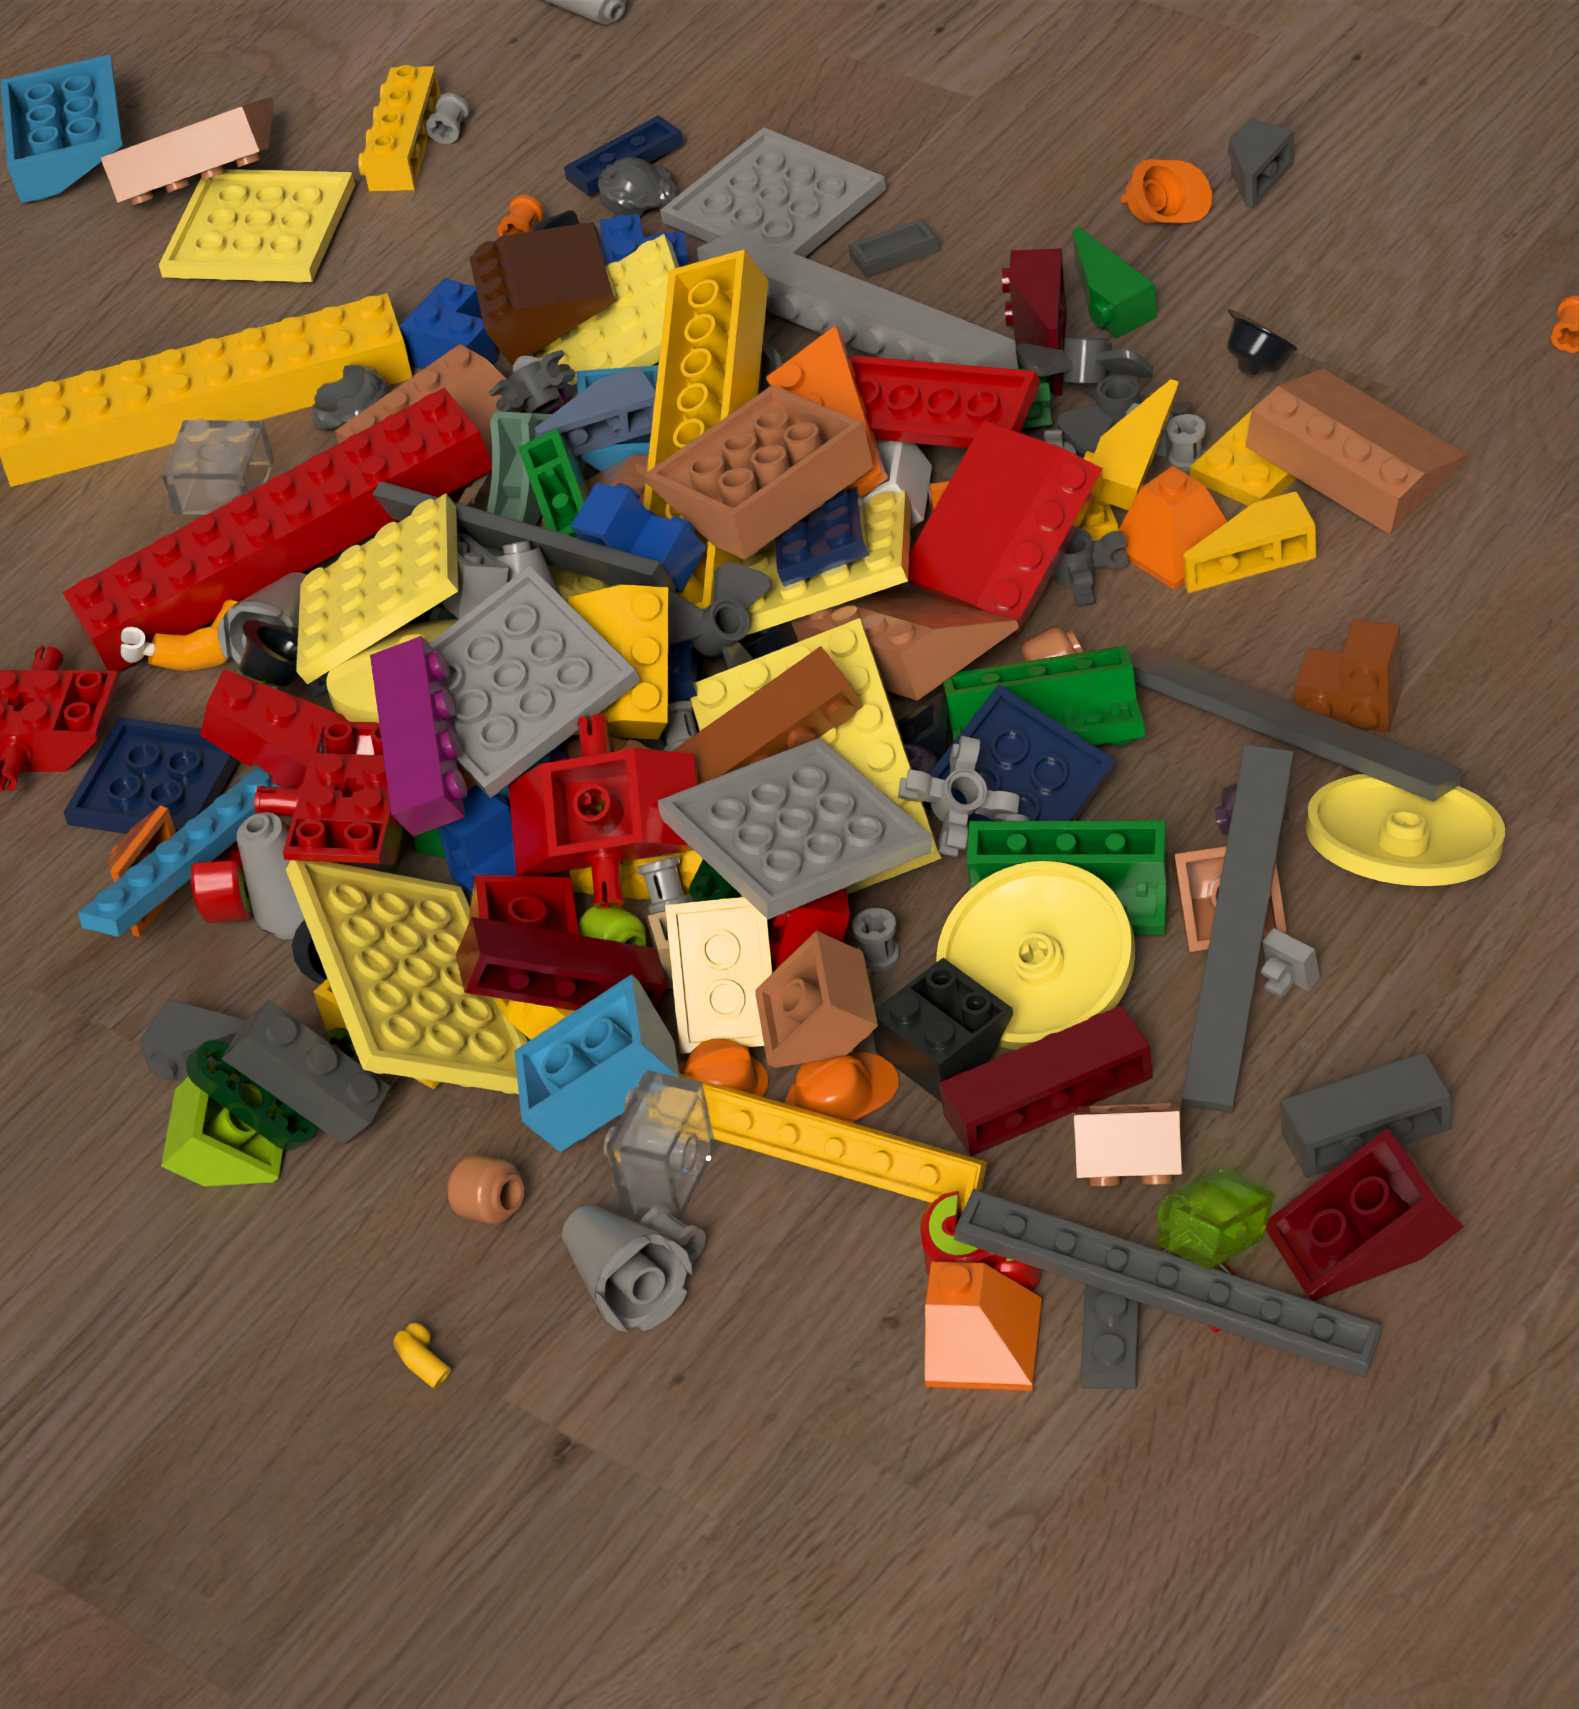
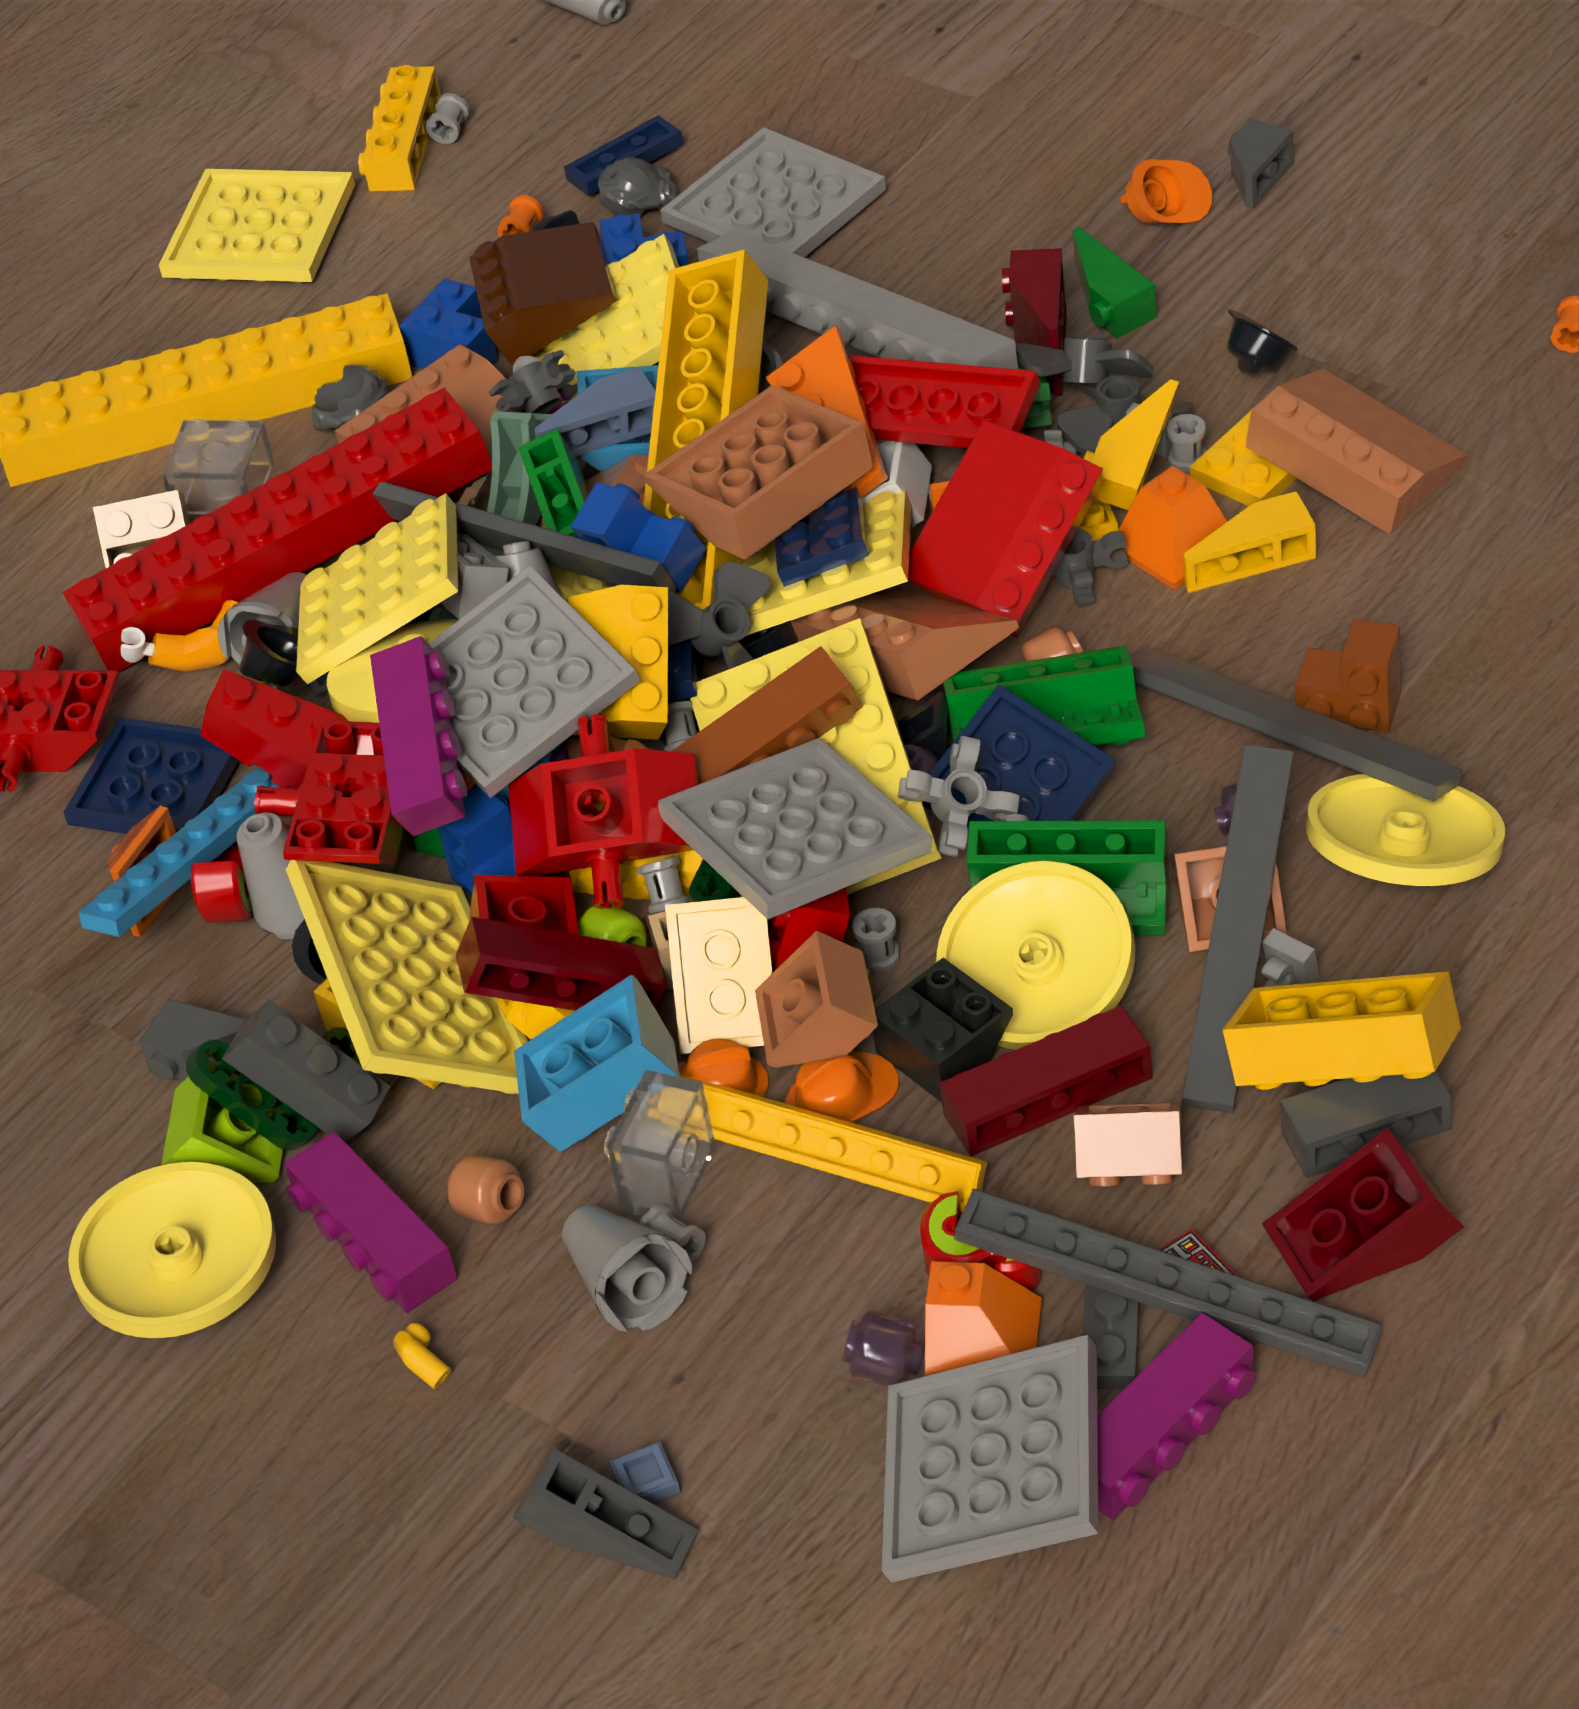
(59, 125): dark azure slope -> none
(138, 523): none -> slope
(172, 1250): none -> light yellow dish
(190, 151): slope -> none
(369, 1222): none -> magenta brick
(602, 1517): none -> dark grey slope
(646, 1473): none -> sand blue tile
(882, 1349): none -> head
(894, 248): dark grey tile -> none
(991, 1459): none -> light grey plate
(1168, 1409): none -> magenta brick
(1214, 1218): clear neon green brick -> none
(1342, 1030): none -> yellow brick

